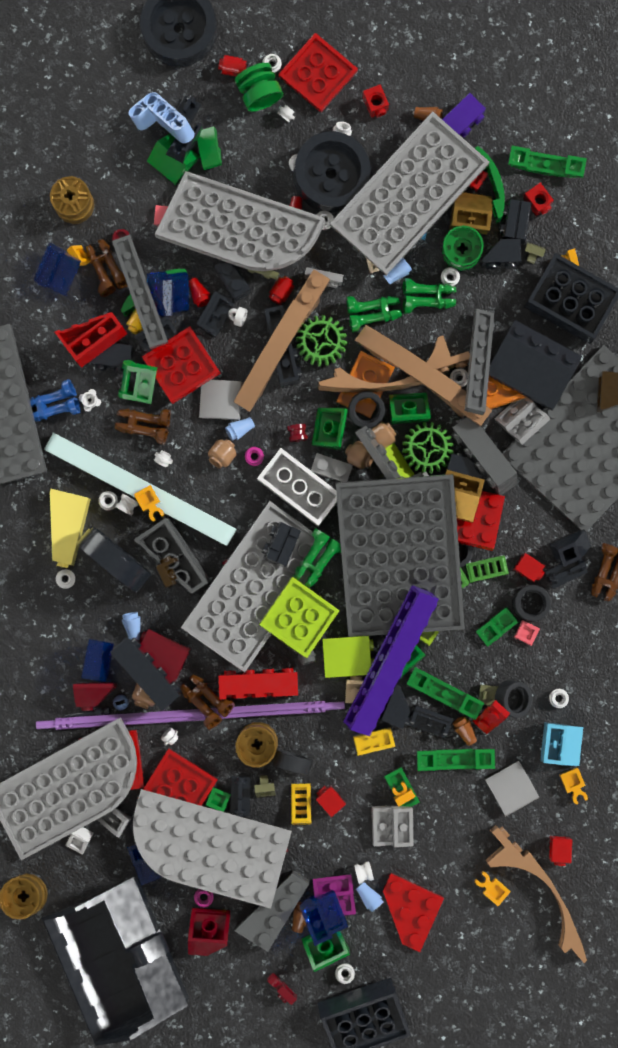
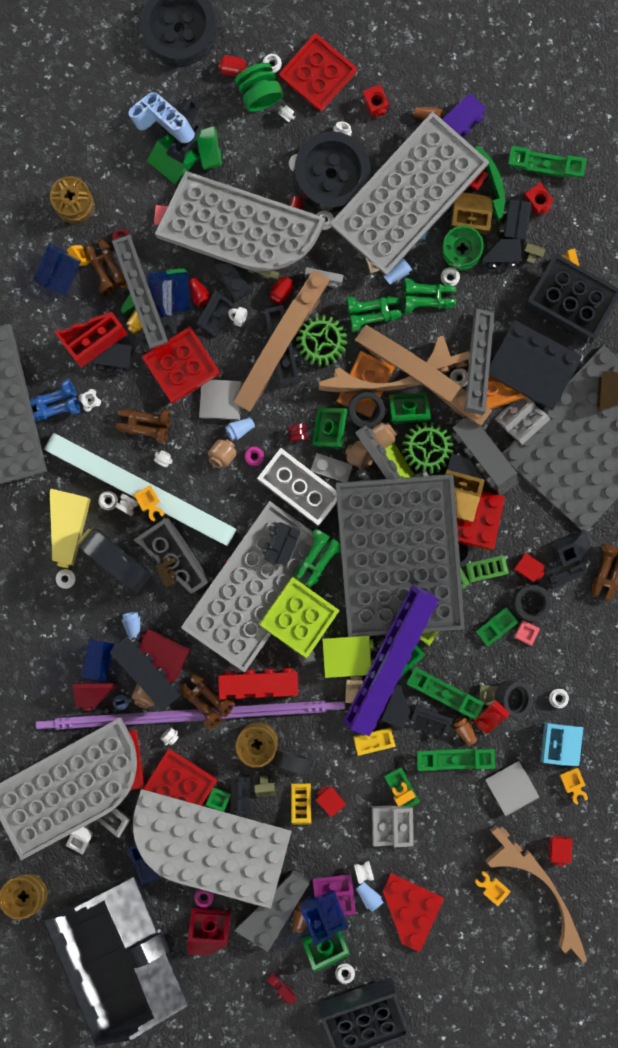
(143, 384): green plate -> none

